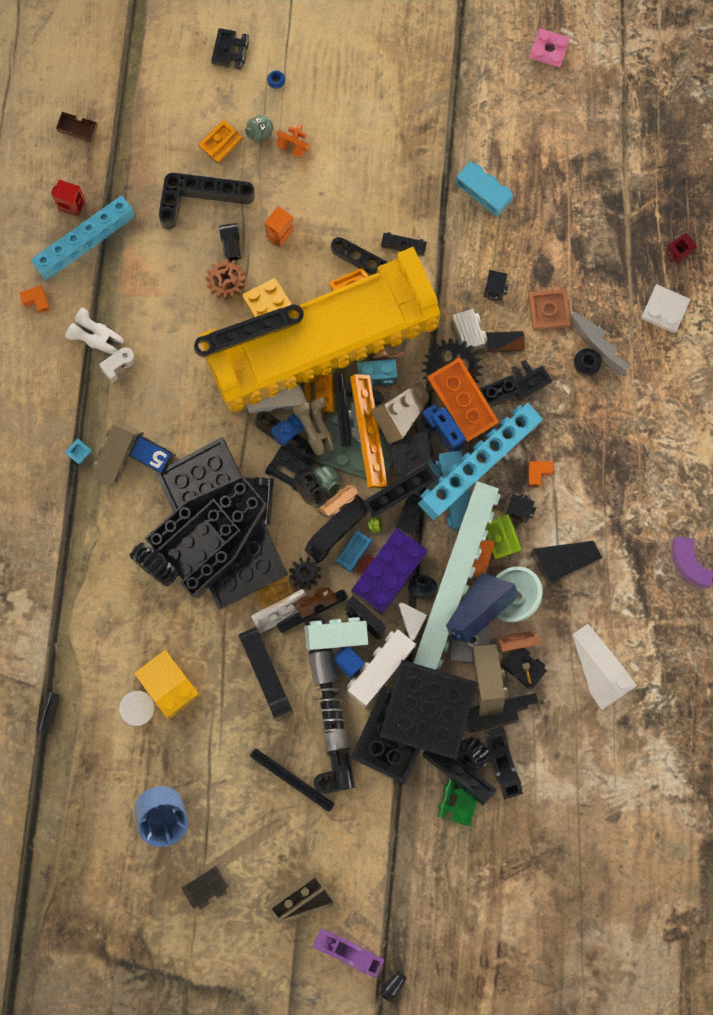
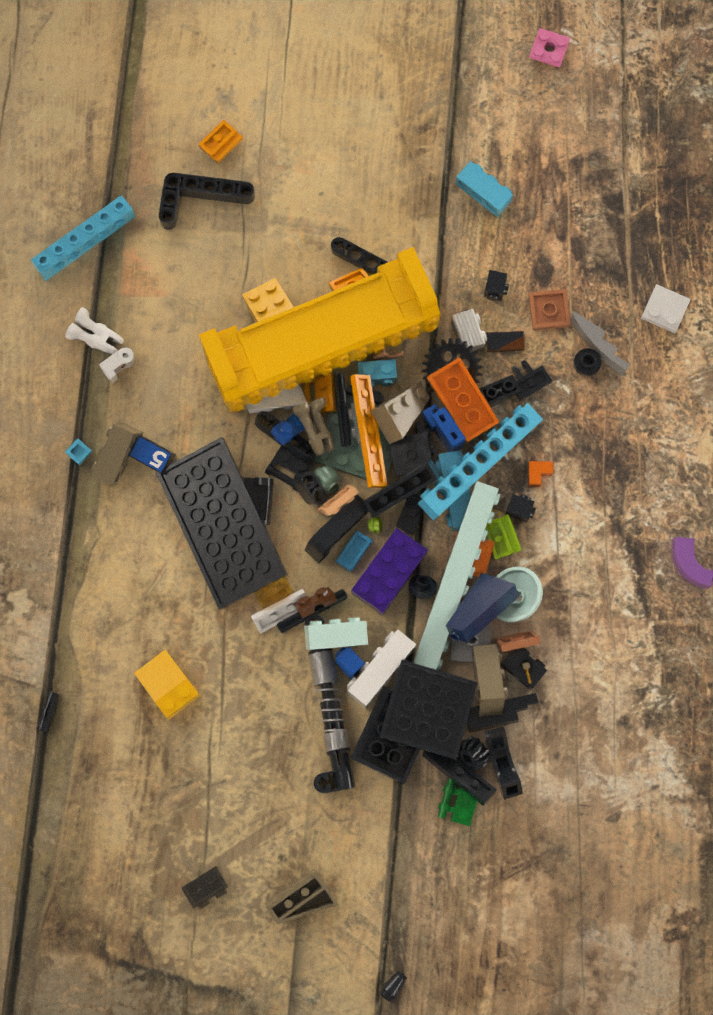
(35, 296): orange piece -> none
(68, 197): red brick -> none
(72, 126): reddish brown piece -> none
(136, 708): white sticker -> none
(154, 564): black gear -> none
(161, 816): medium blue piece -> none
(208, 532): black wedge -> none
(224, 47): black plate -> none
(230, 238): black piece -> none
(232, 283): nougat gear -> none
(248, 330): black plate -> none
(259, 128): sand green head -> none
(266, 674): black beam -> none
(276, 75): blue plate -> none
(279, 226): orange brick -> none
(284, 139): orange hips -> none
(292, 780): black axle -> none
(311, 570): black gear -> none
(348, 952): medium lavender arch -> none
(357, 609): black container -> none
(363, 563): clear red plate -> none
(394, 242): black piece -> none
(412, 620): white slope -> none
(565, 560): black wedge -> none
(603, 672): white wedge -> none
(684, 244): dark red brick -> none

